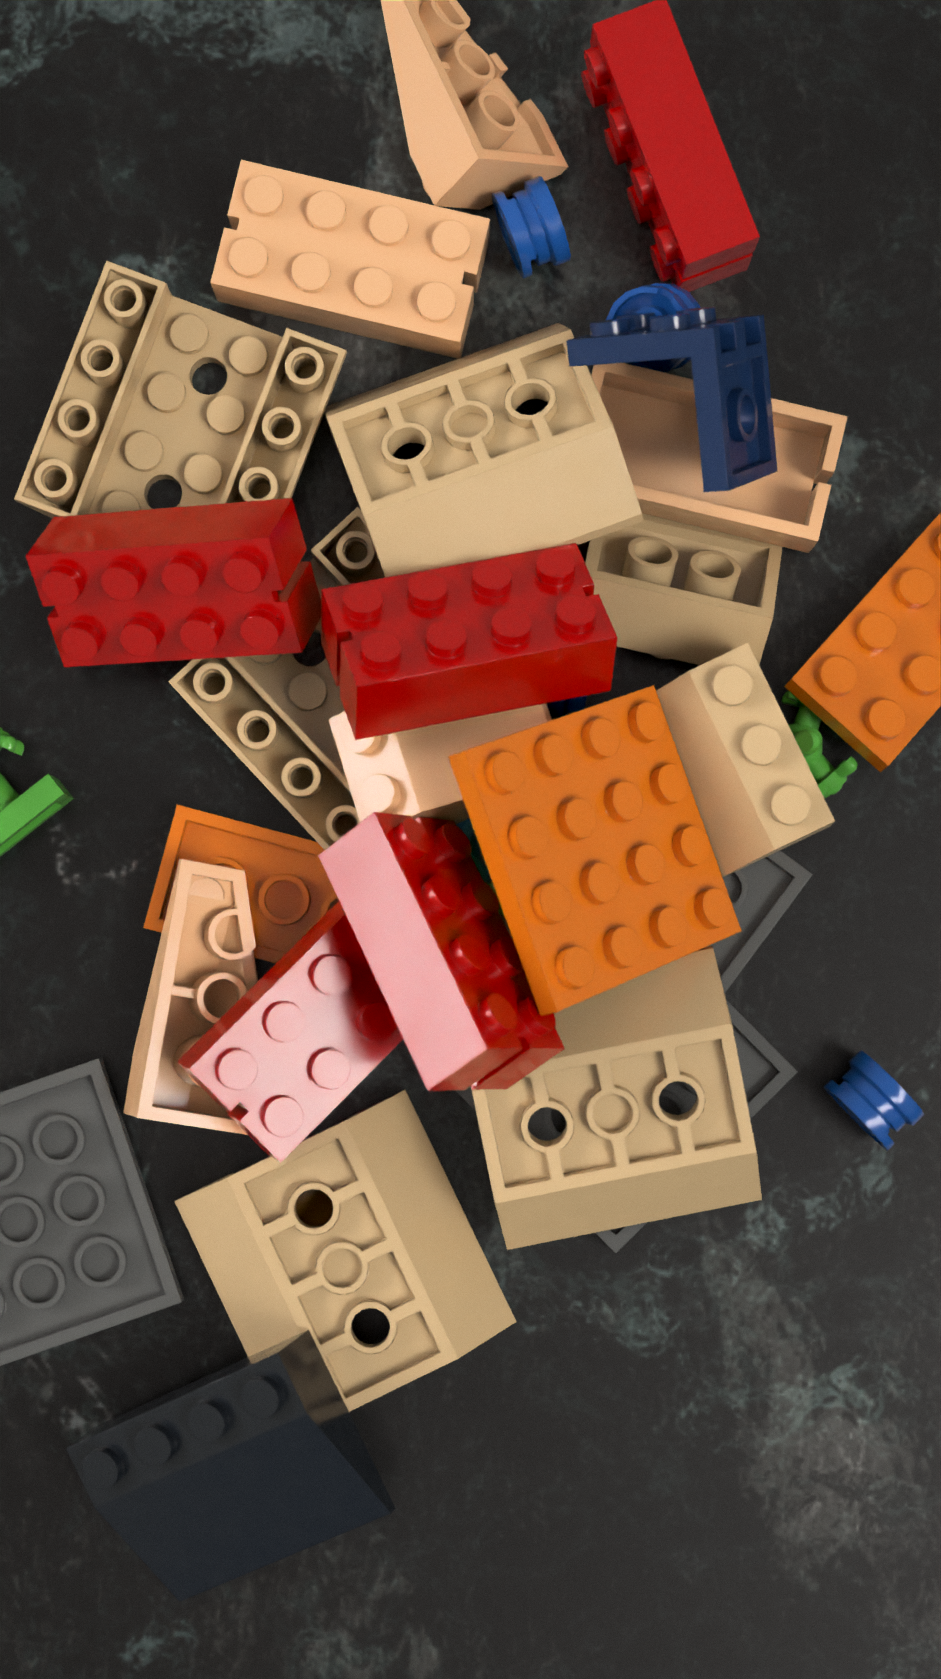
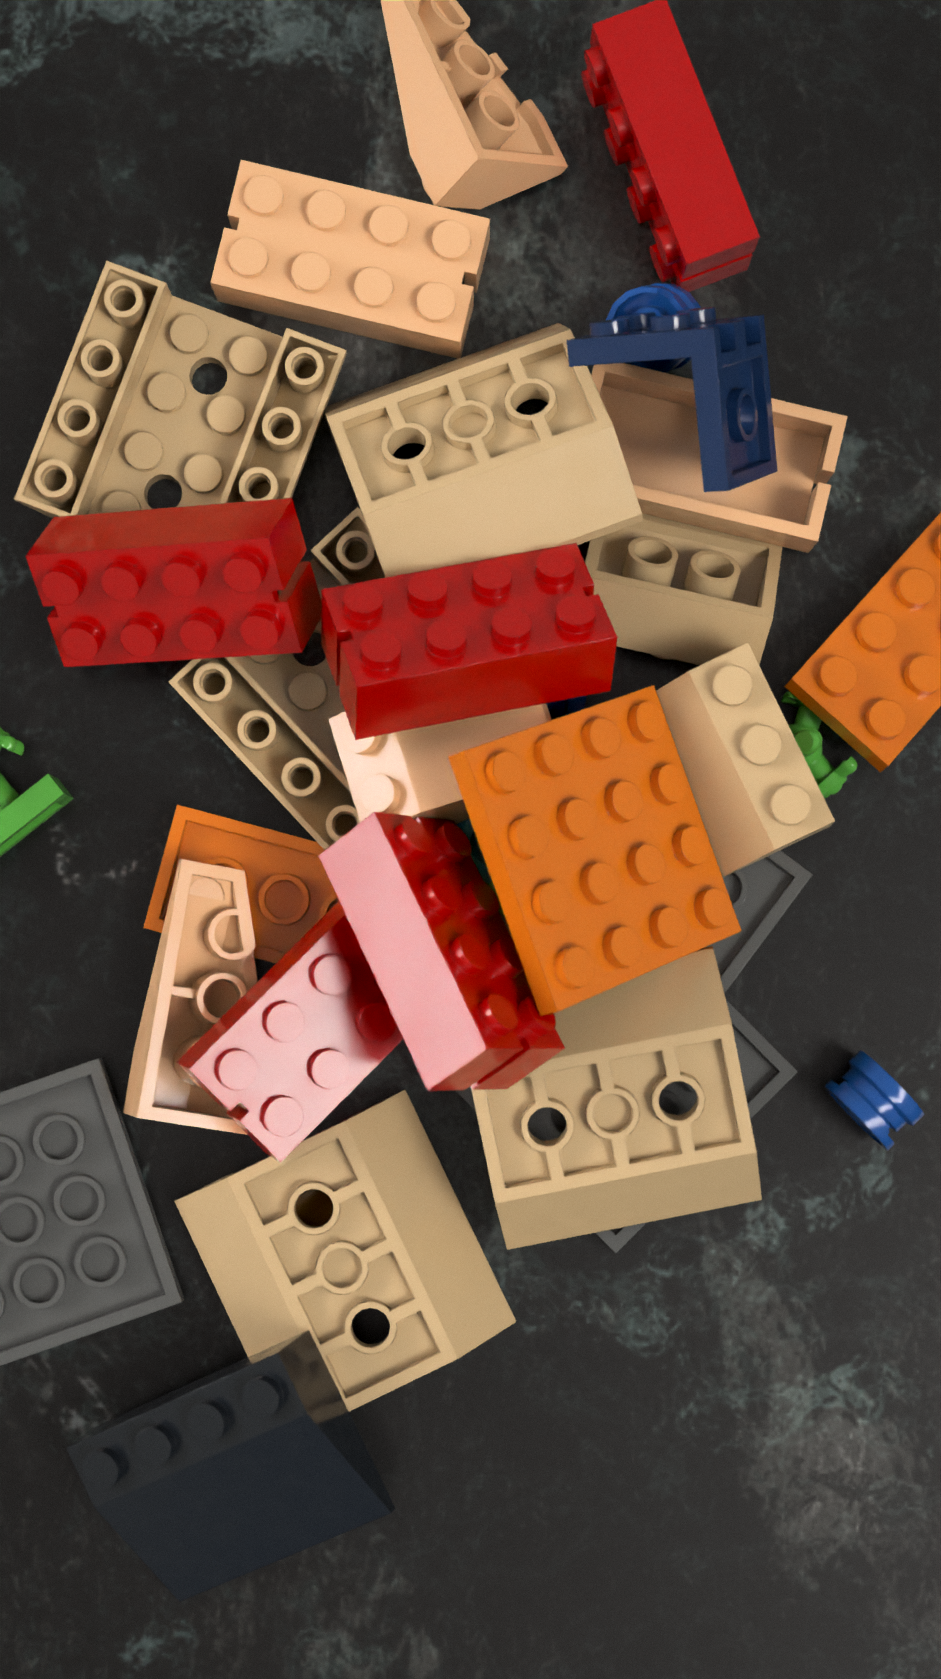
(531, 226): blue wheel -> none

